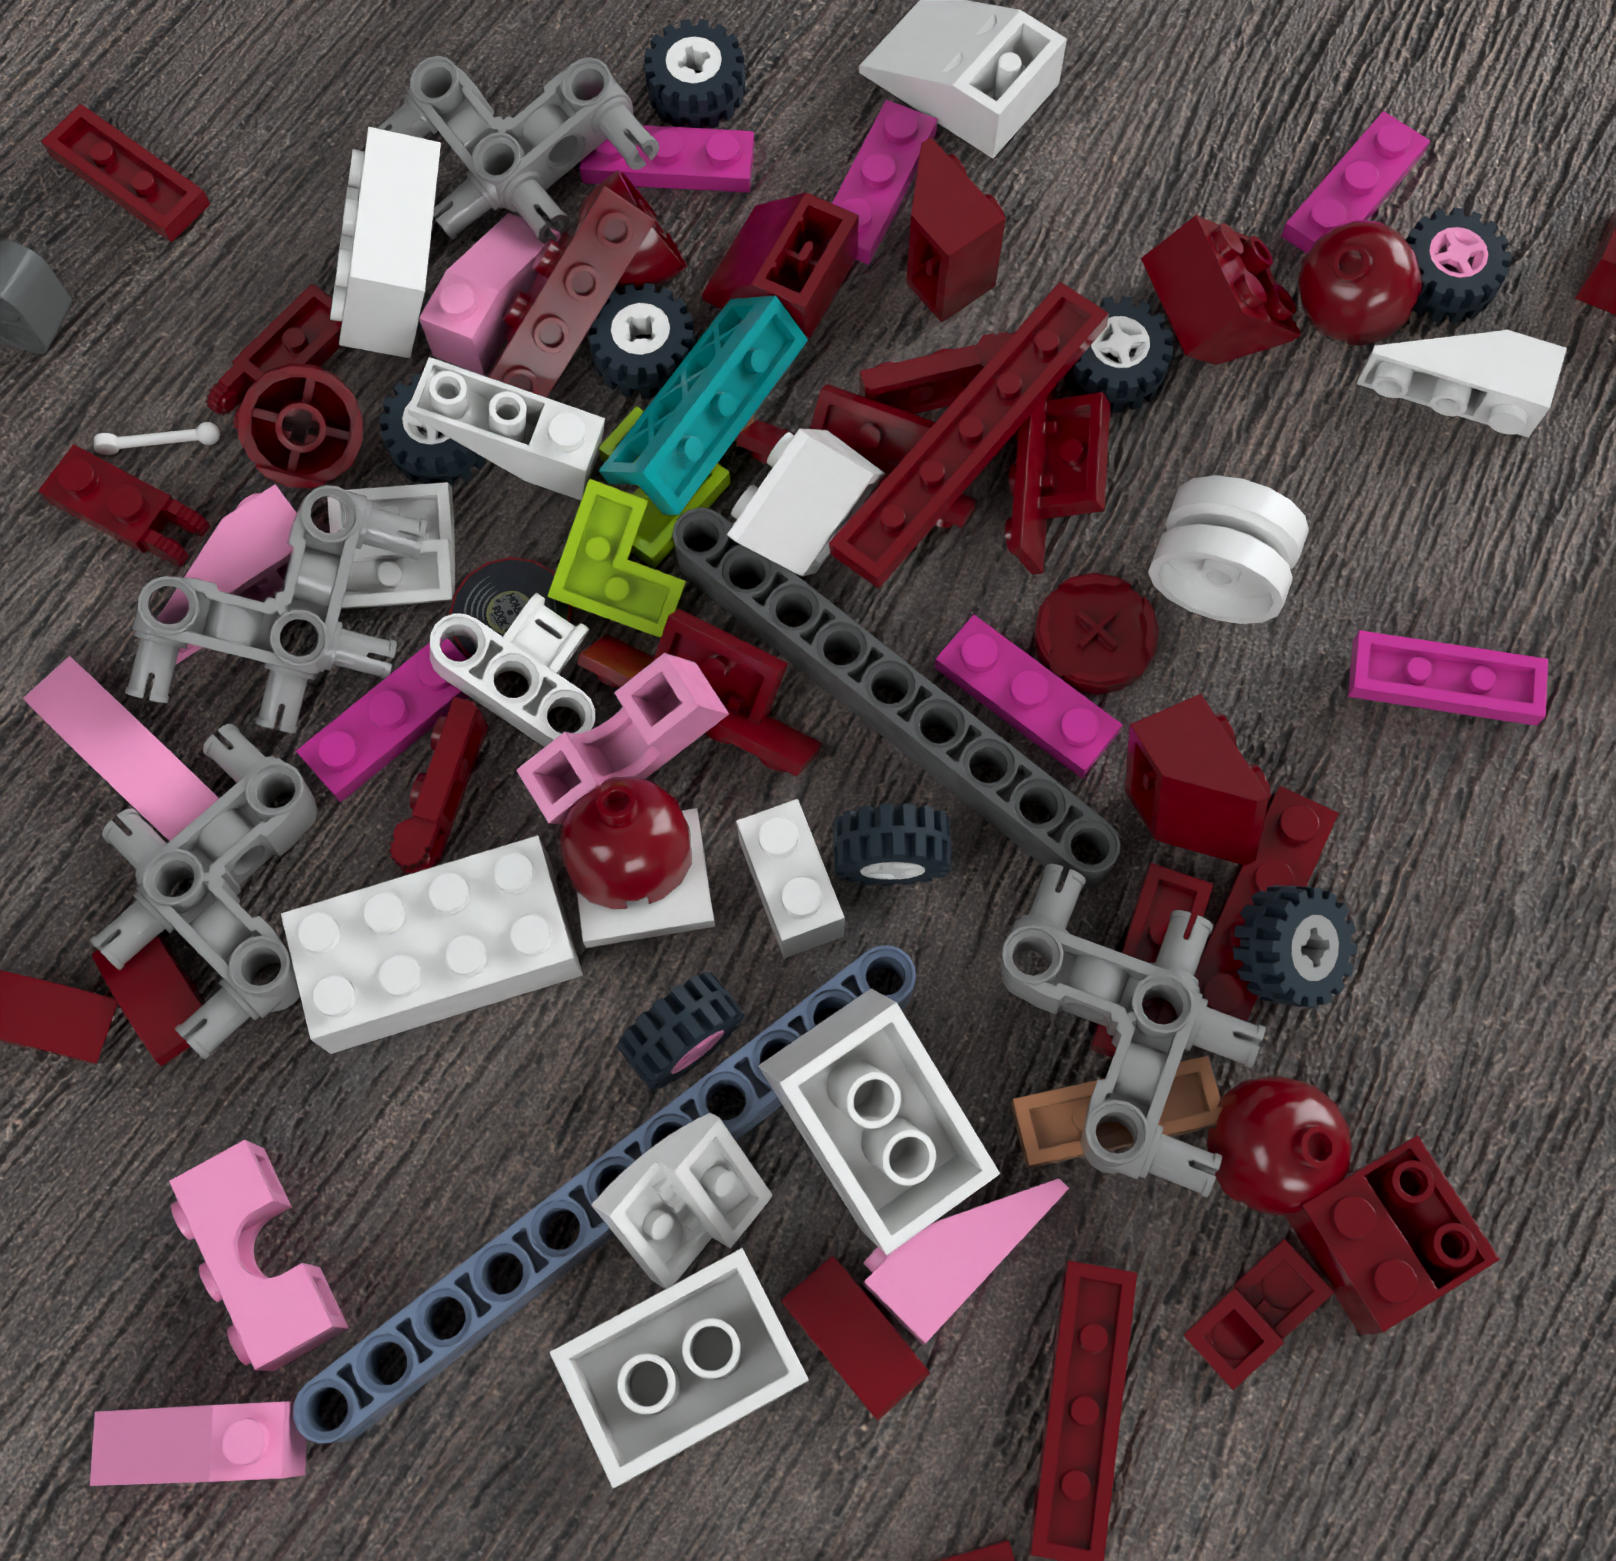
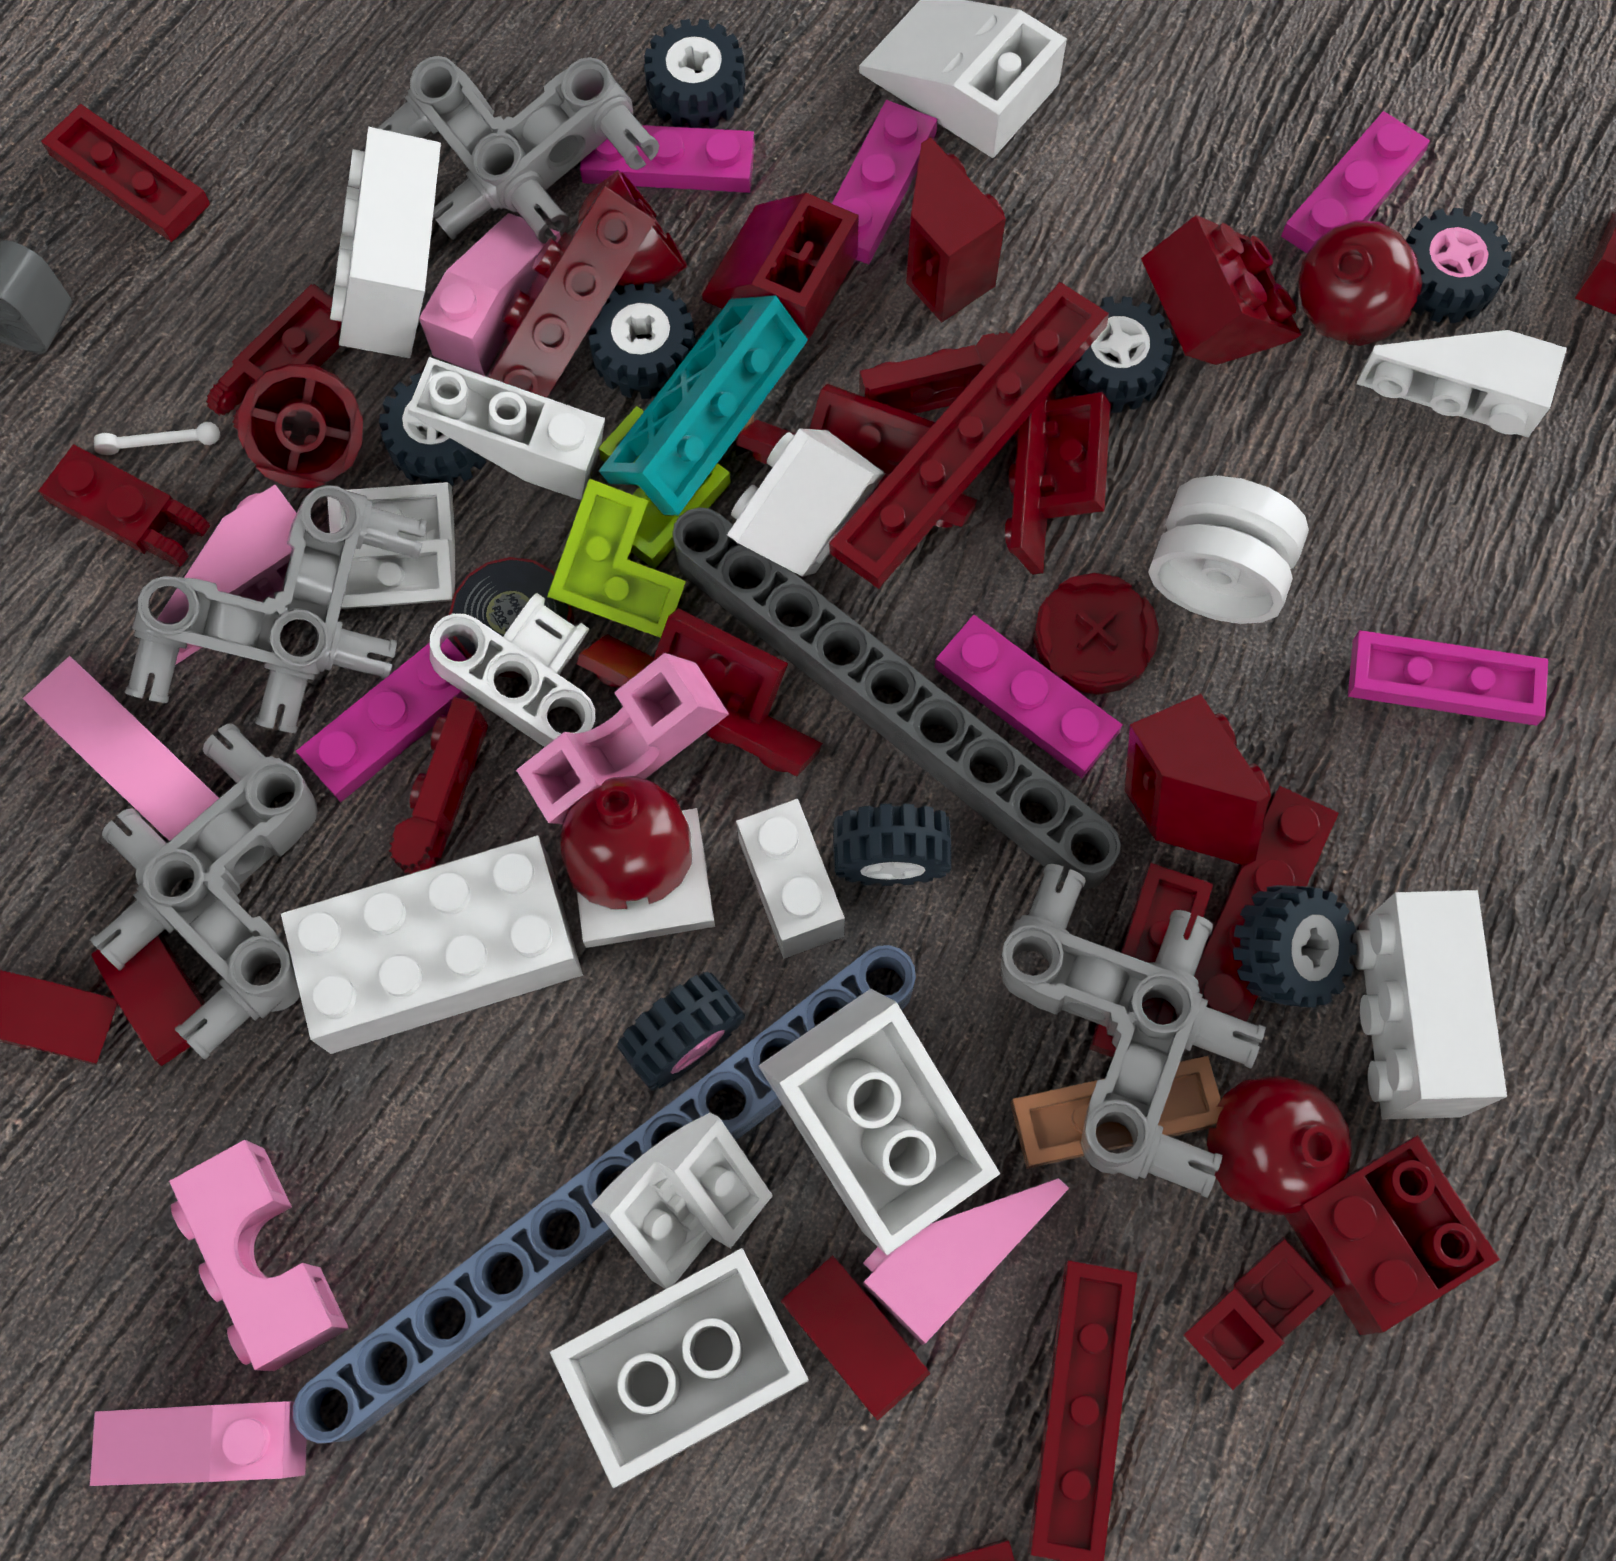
(1429, 1006): none -> white brick

